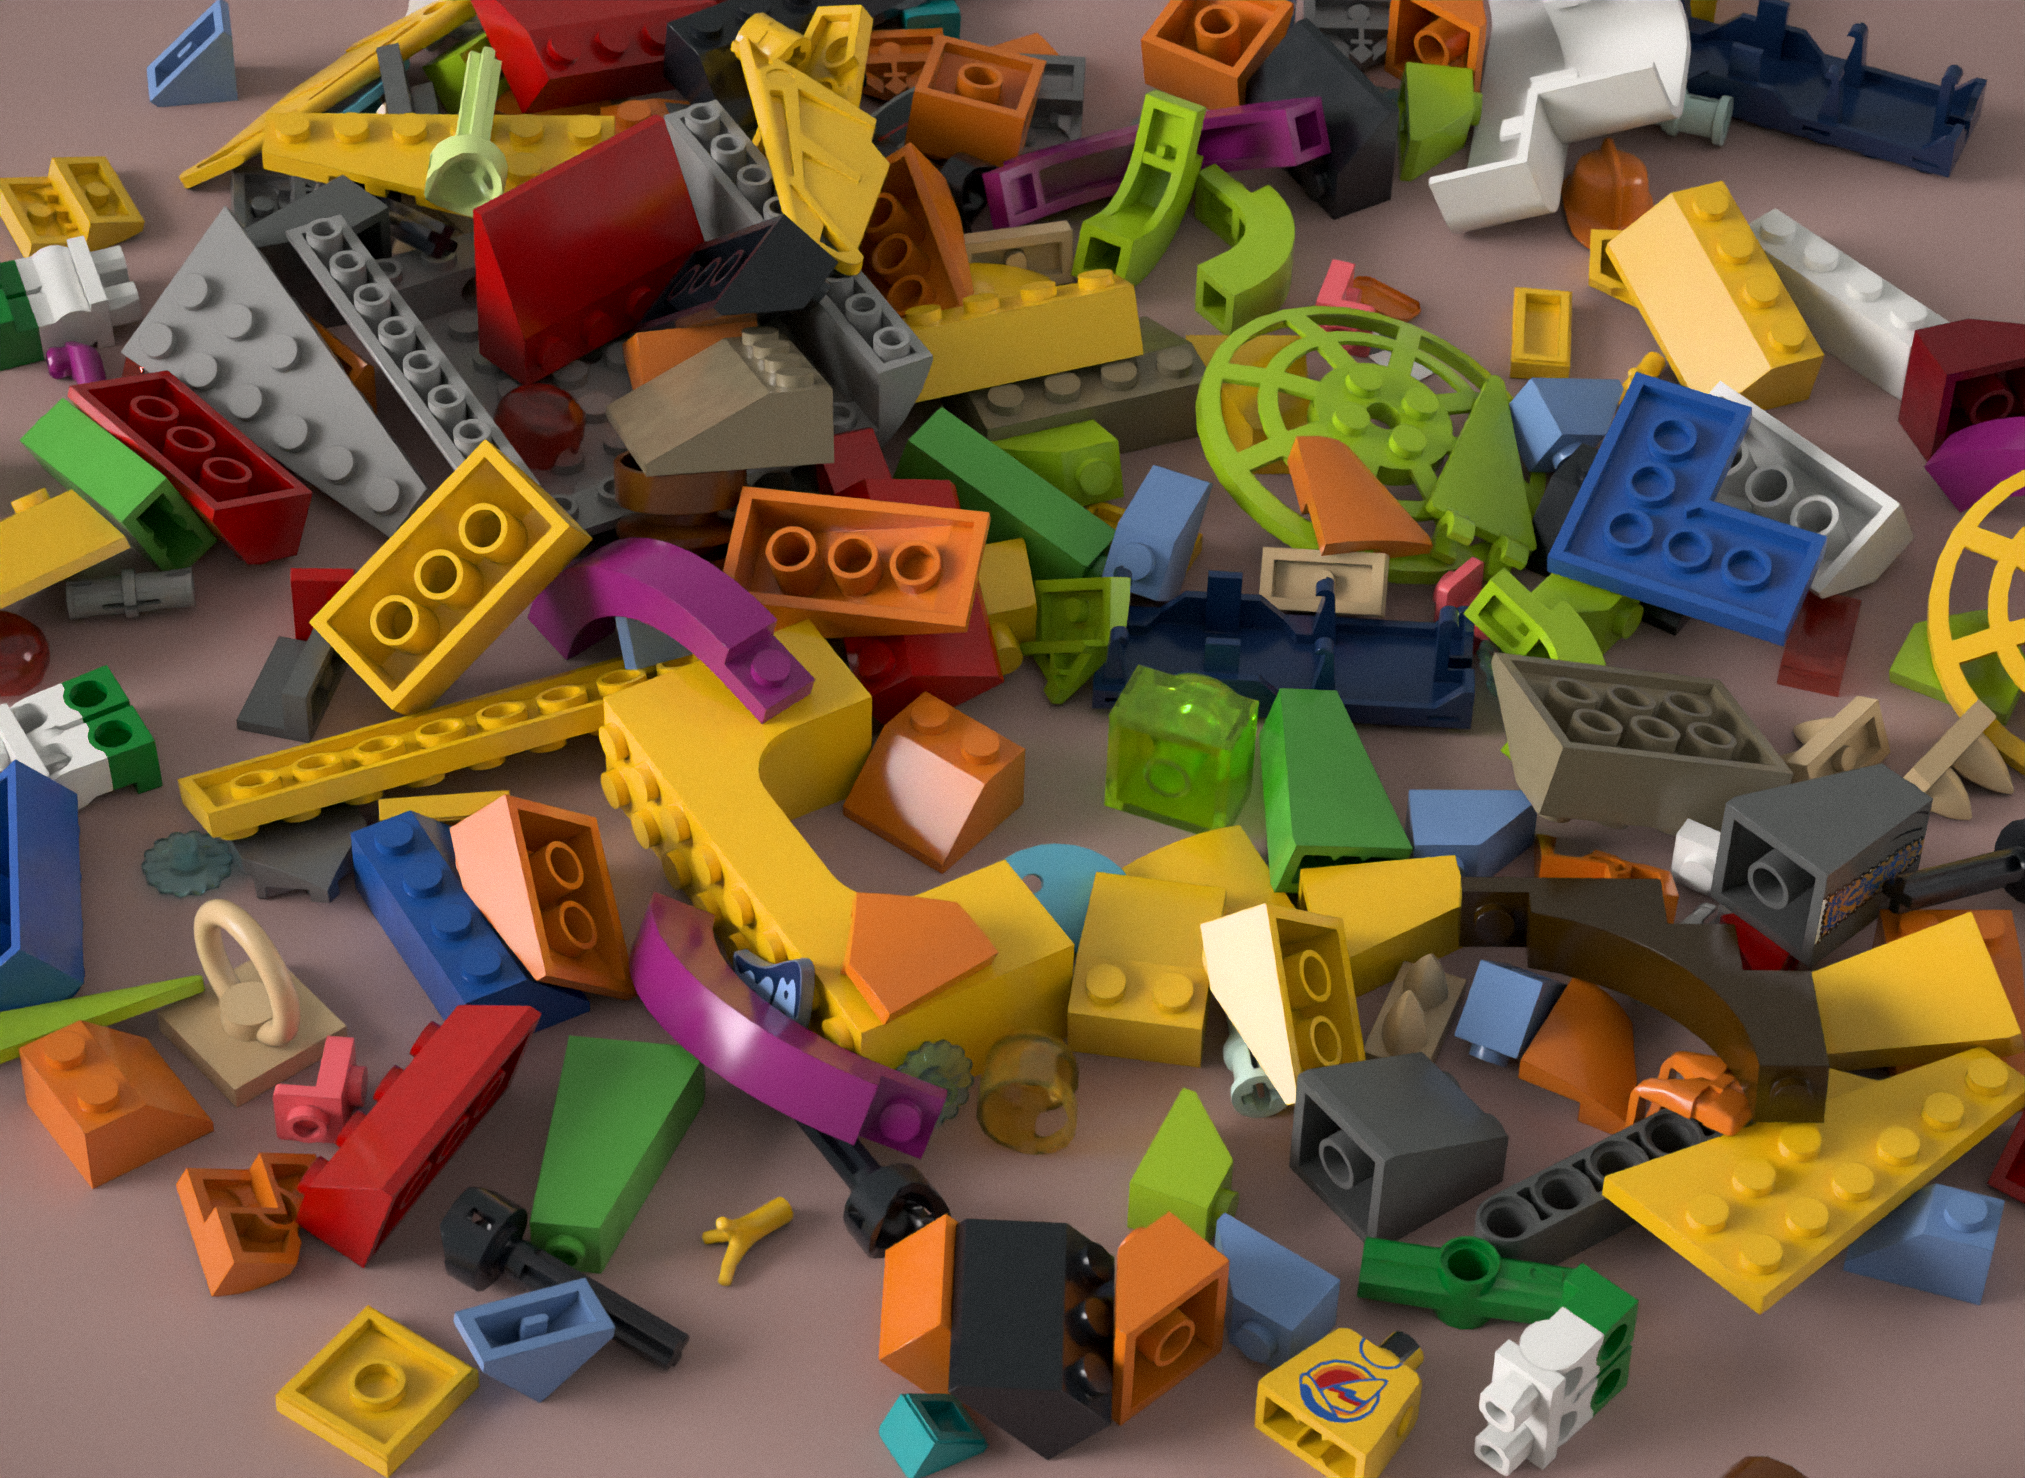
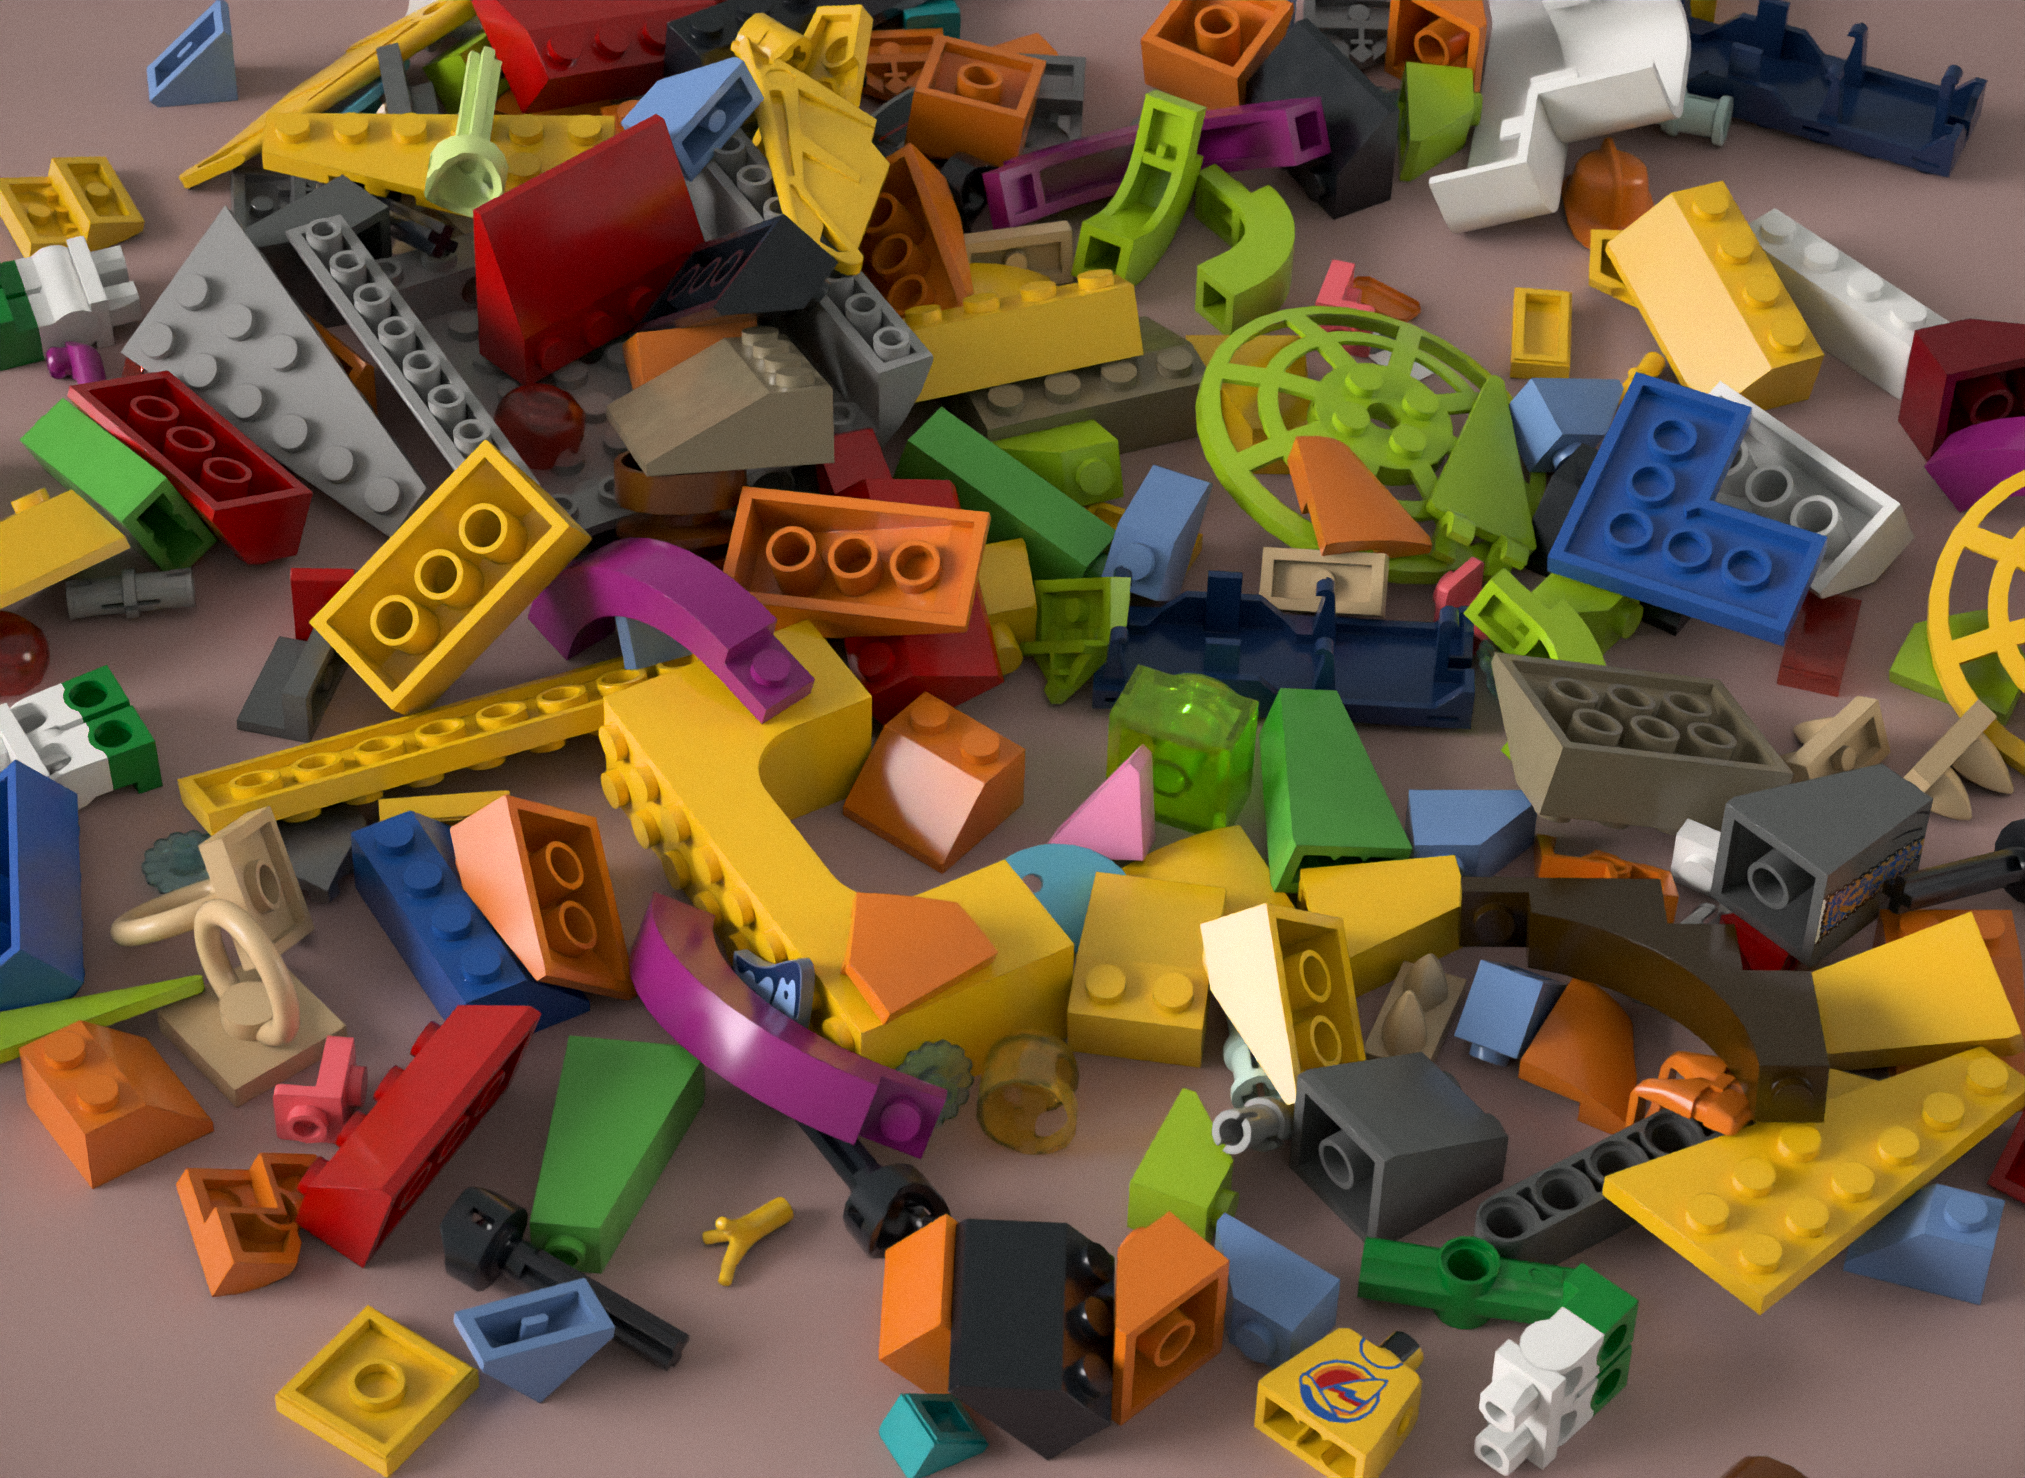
(245, 867): none -> tan tile
(700, 109): none -> medium blue slope
(1118, 814): none -> bright pink slope
(1255, 1127): none -> light grey pin

